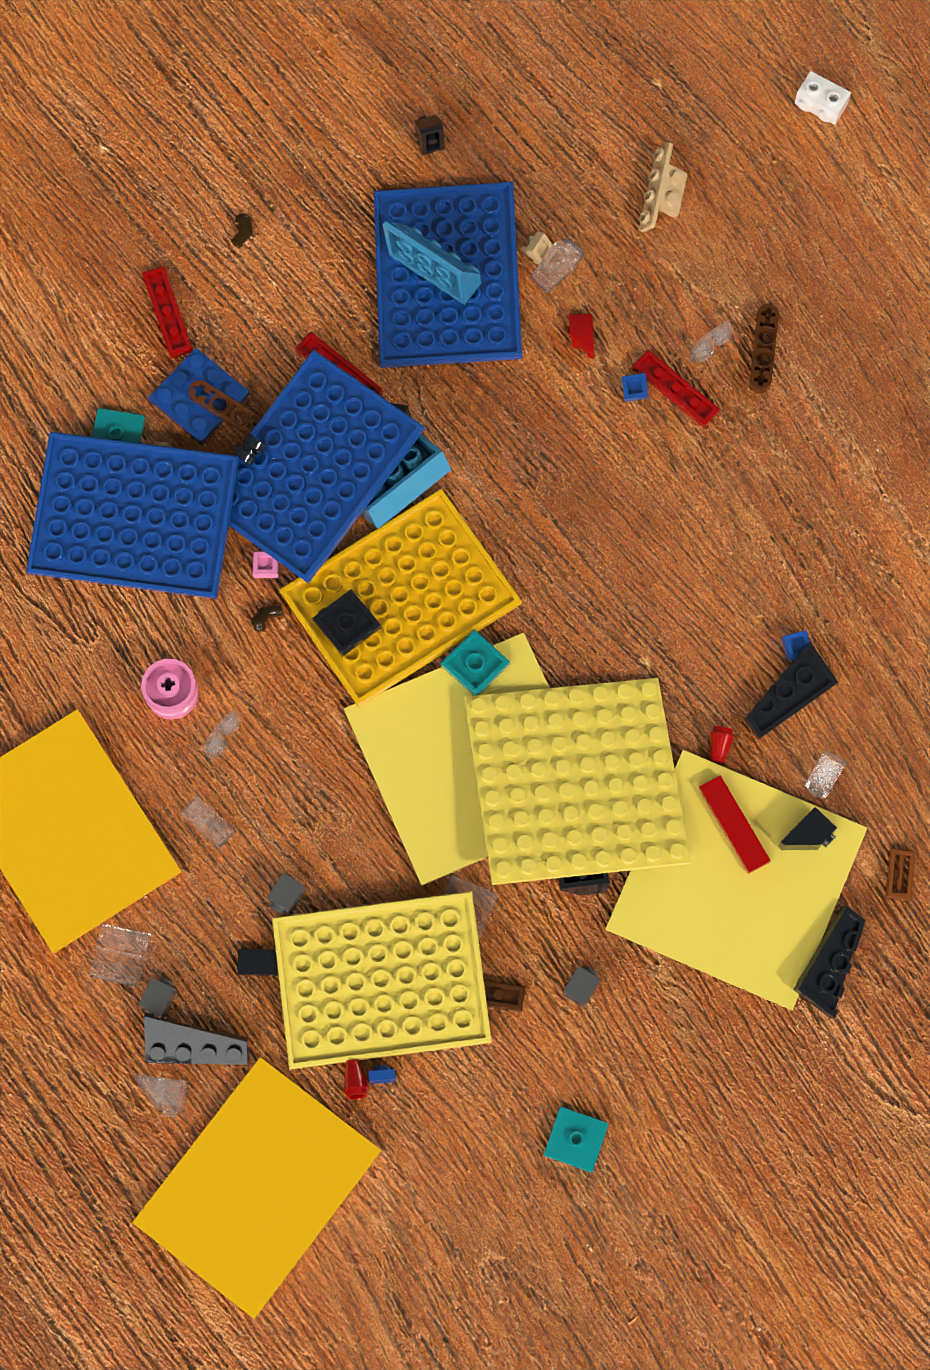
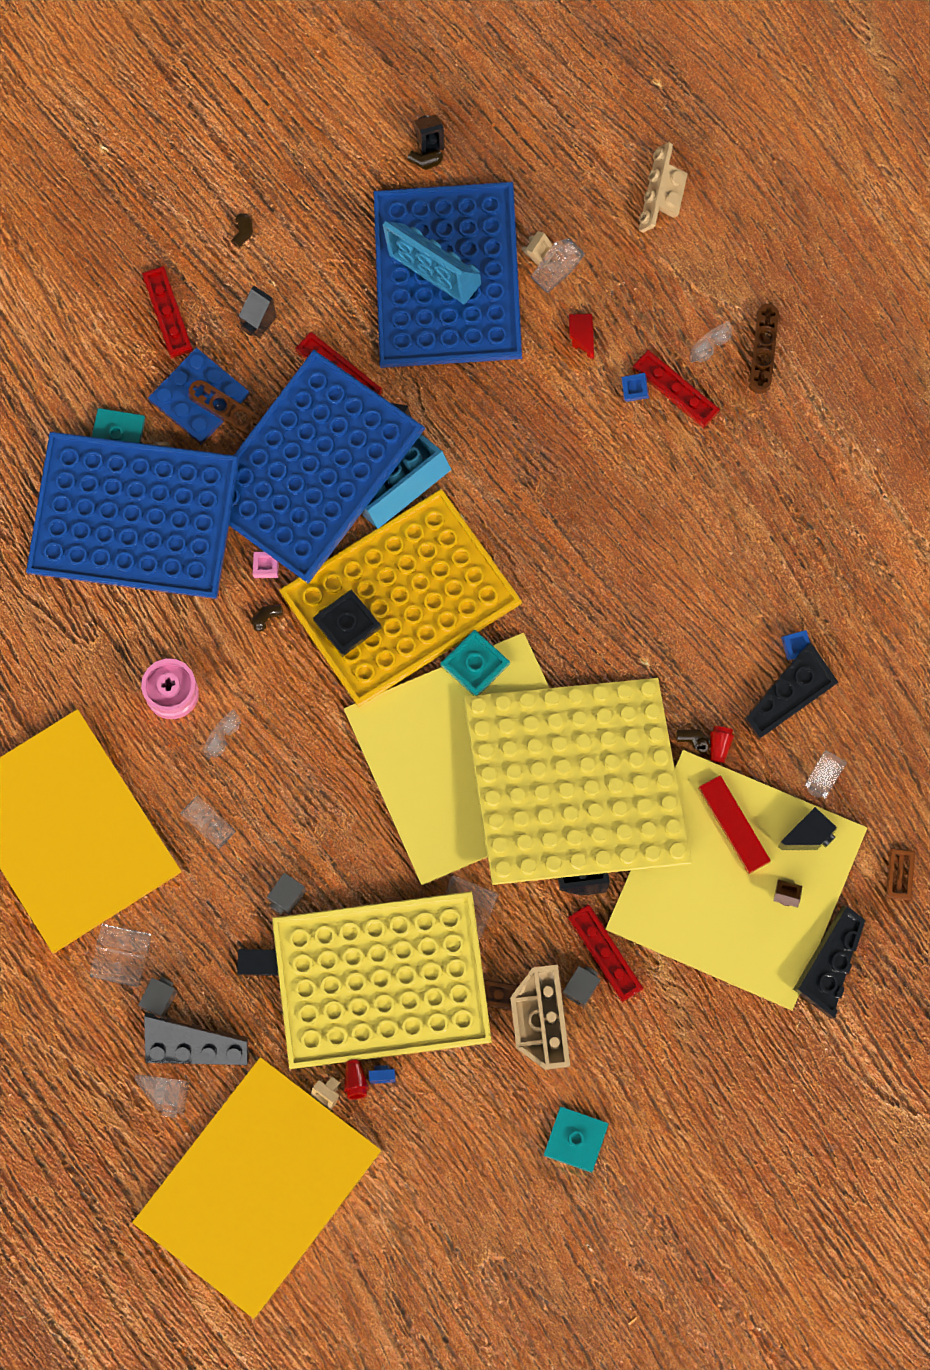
(245, 453): black wheel -> none
(257, 312): none -> slope
(326, 1093): none -> tan tile
(426, 161): none -> dark brown arm
(540, 1018): none -> tan wedge
(605, 953): none -> red tile
(695, 737): none -> dark brown arm
(787, 893): none -> reddish brown plate
(822, 98): white brick -> none

